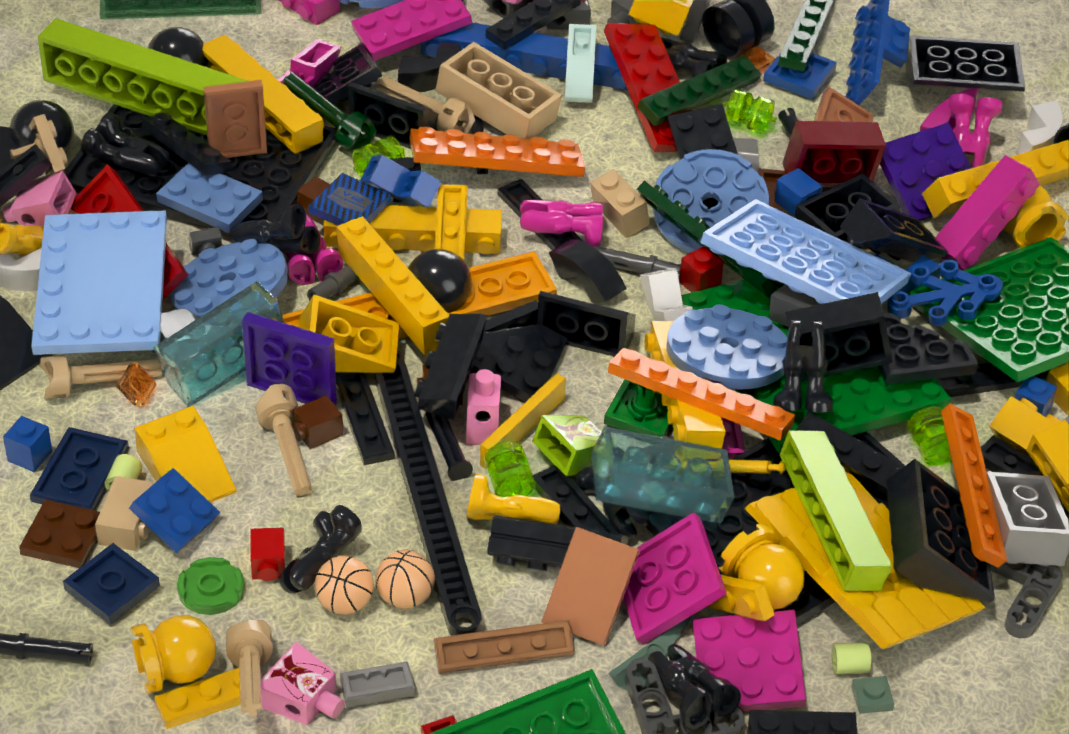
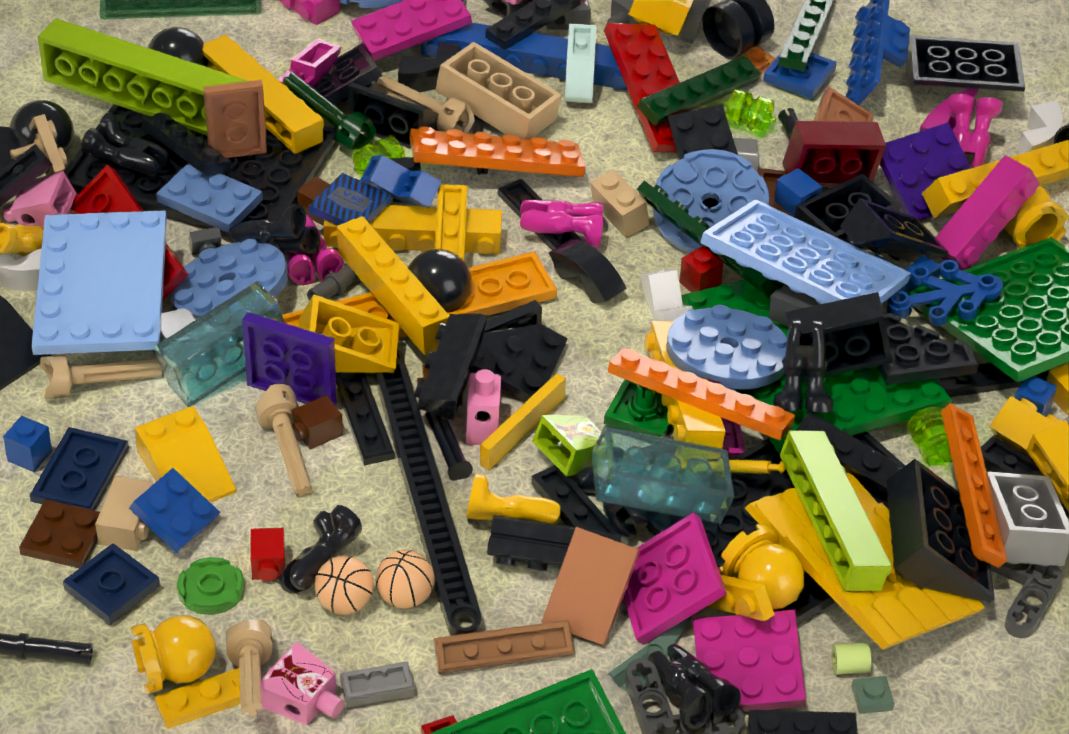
(124, 466): yellowish green gear -> none
(136, 384): clear orange plate -> none
(509, 469): clear neon green wheel -> none
(586, 324): black slope -> none
(637, 263): dark grey pin -> none
(691, 59): black piece -> none

